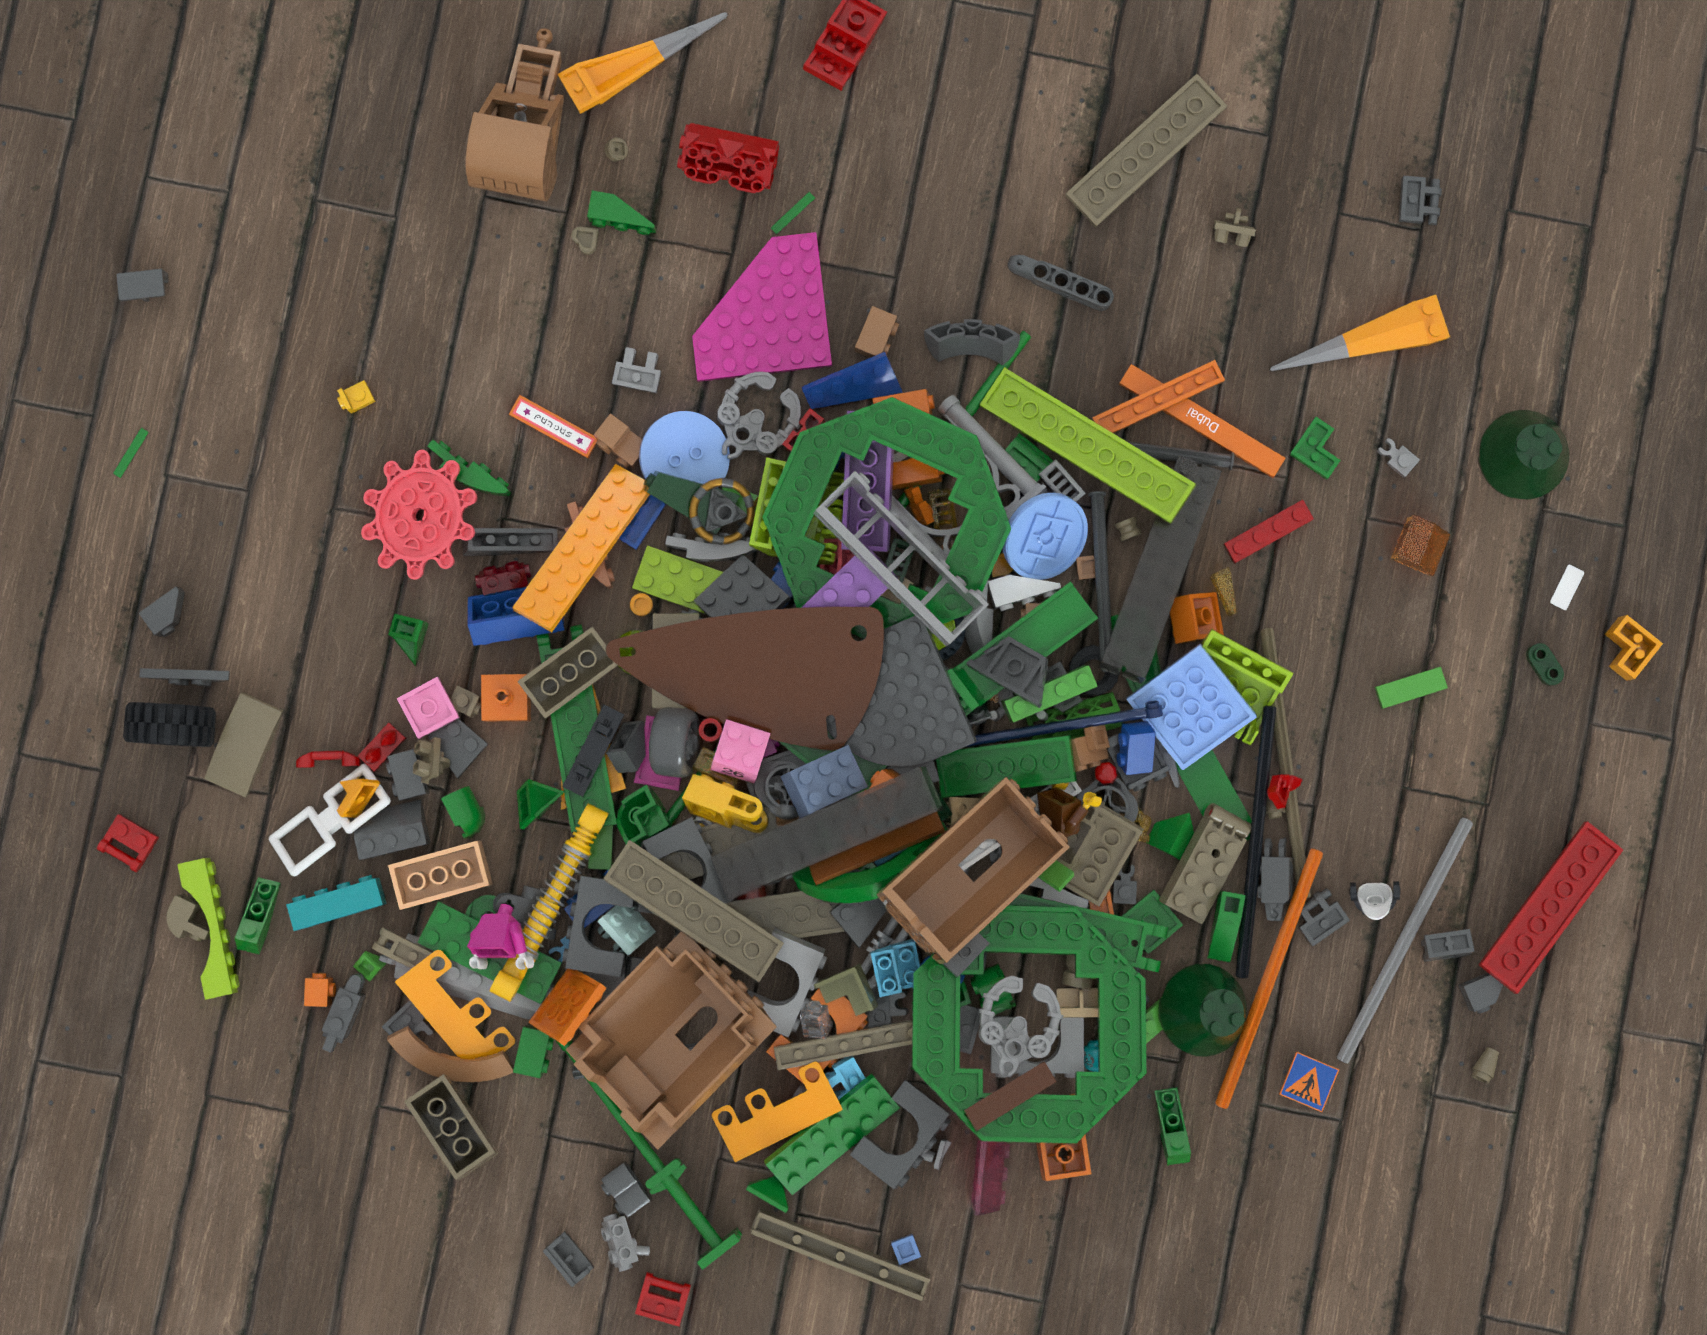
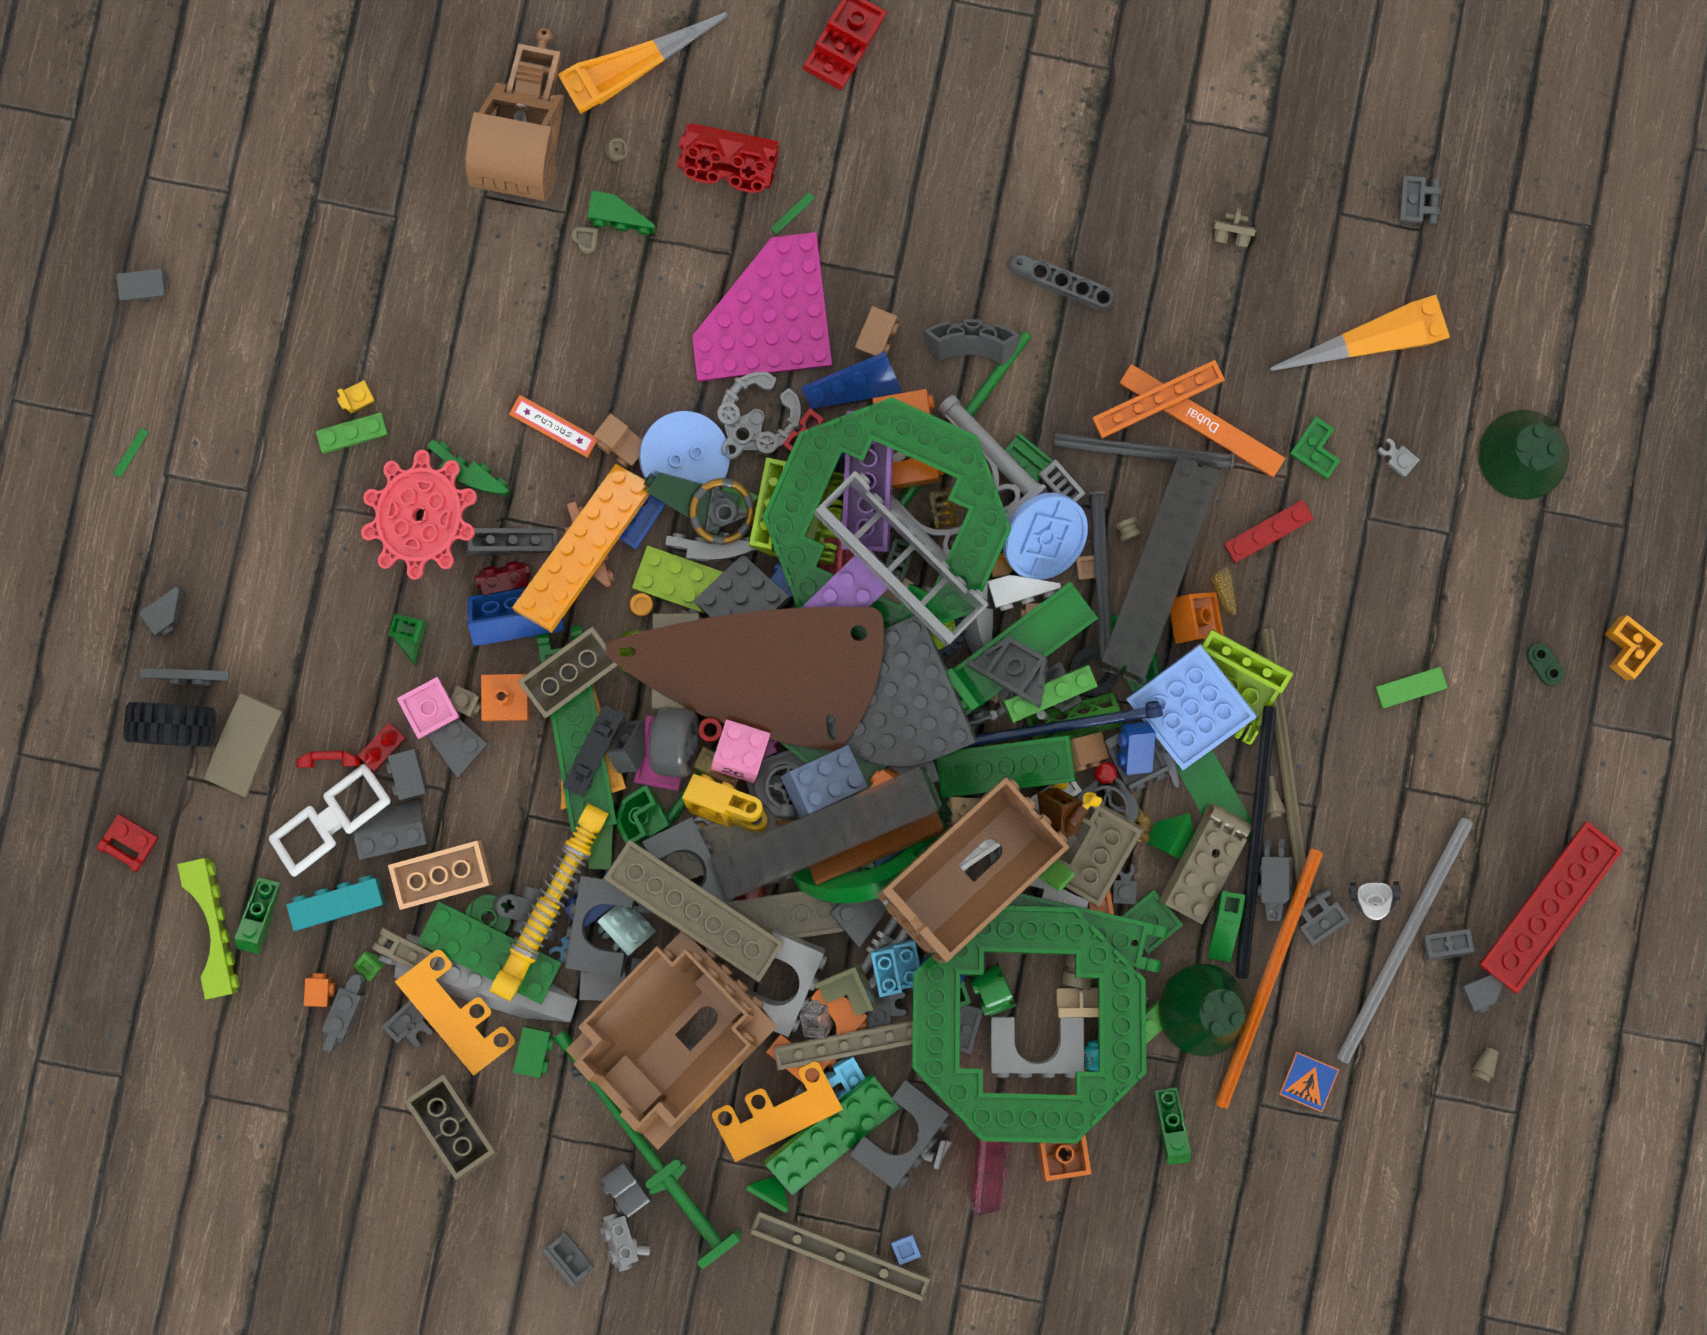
(181, 919): dark tan brick -> none
(352, 433): none -> bright green plate
(358, 795): light orange slope -> none
(433, 759): dark tan hips -> none
(437, 1064): medium nougat tile -> none
(465, 811): green brick -> none
(498, 937): dark pink torso -> none
(534, 801): green slope -> none
(567, 1005): orange plate -> none
(635, 376): light grey plate -> none
(659, 1306): red plate -> none
(921, 509): orange plate -> none
(966, 955): dark grey plate -> none
(1010, 1096): reddish brown tile -> none
(1016, 1031): light grey piece -> none
(1088, 445): lime plate -> none
(1096, 738): medium nougat tile -> none
(1146, 150): dark tan plate -> none
(1280, 788): red plate -> none
(1421, 545): clear orange slope -> none
(1567, 587): white sticker -> none

